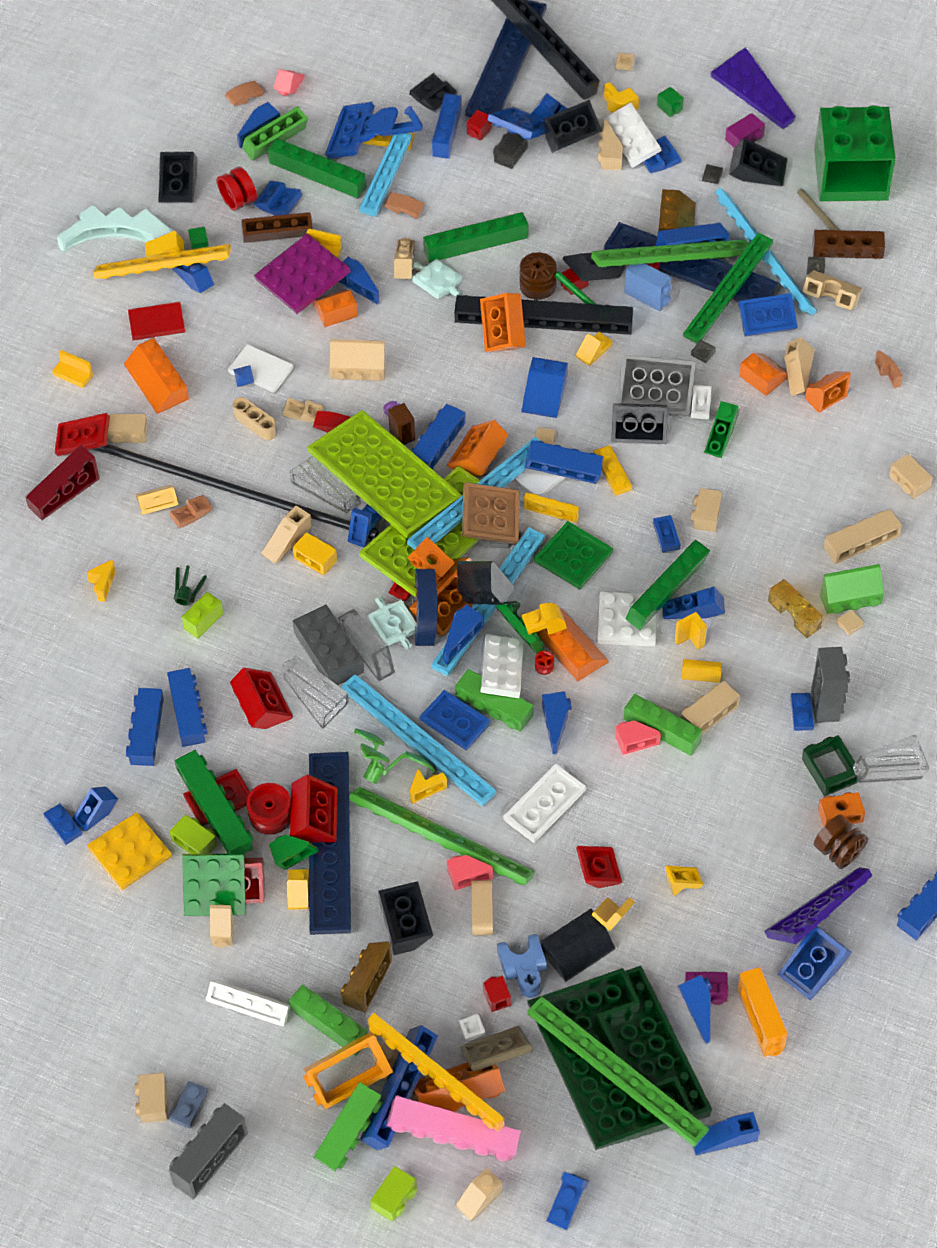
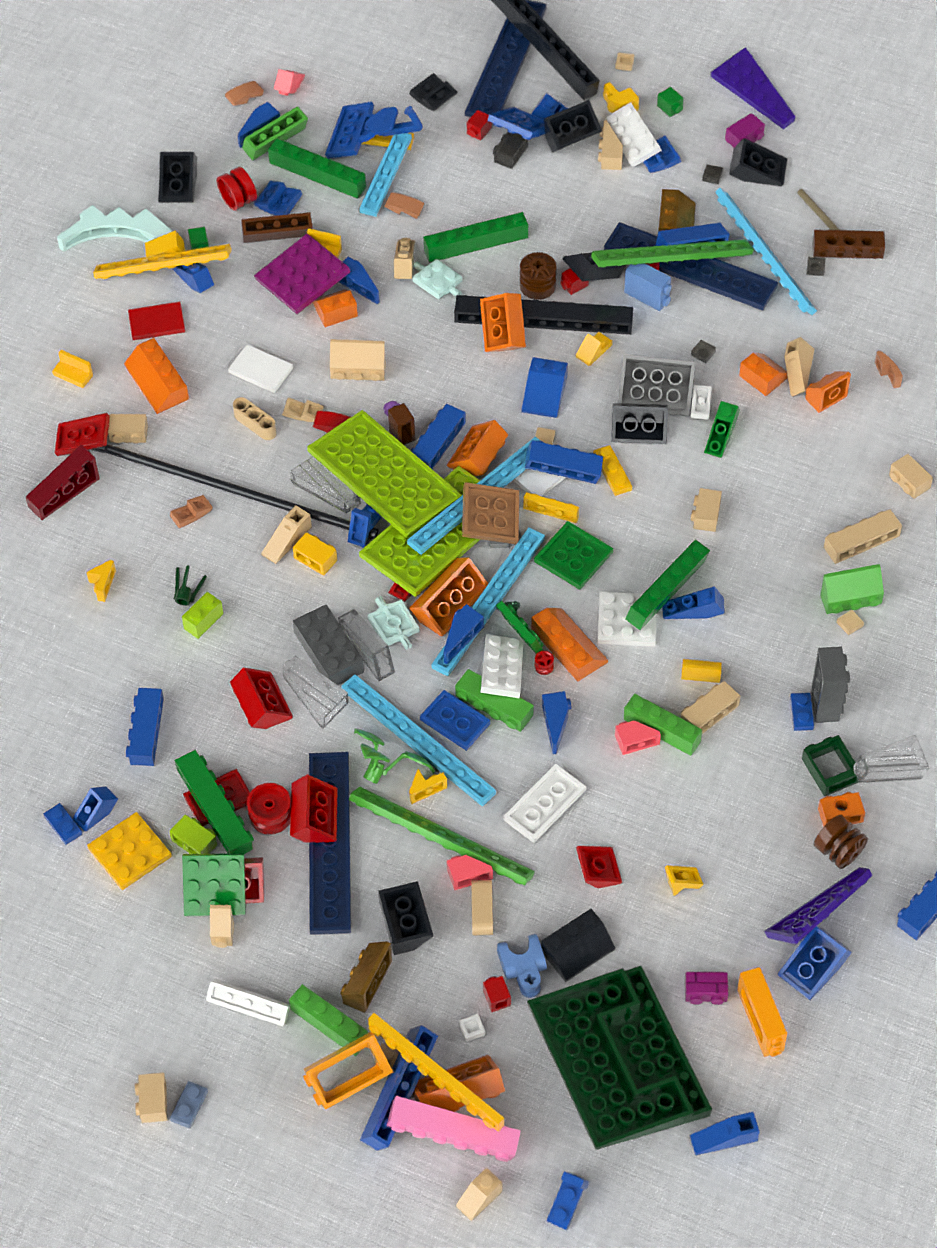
(157, 499): yellow panel -> none
(186, 707): blue brick -> none
(208, 1150): dark grey brick -> none
(243, 376): blue slope -> none
(290, 851): green slope -> none
(298, 889): yellow slope -> none
(347, 1127): bright green brick -> none
(394, 1194): lime brick -> none
(426, 607): dark blue slope -> none
(431, 551): orange brick -> none
(446, 126): blue brick -> none
(482, 583): black slope -> none
(496, 1048): dark tan tile -> none
(547, 616): yellow brick -> none
(573, 288): green bar -> none
(610, 914): yellow panel -> none
(618, 1071): bright green plate -> none
(666, 533): blue plate -> none
(691, 628): yellow panel -> none
(697, 998): blue slope -> none
(728, 288): green plate -> none
(767, 315): blue plate -> none
(806, 617): clear yellow arch -> none
(820, 285): tan arch -> none
(854, 153): green piece -> none

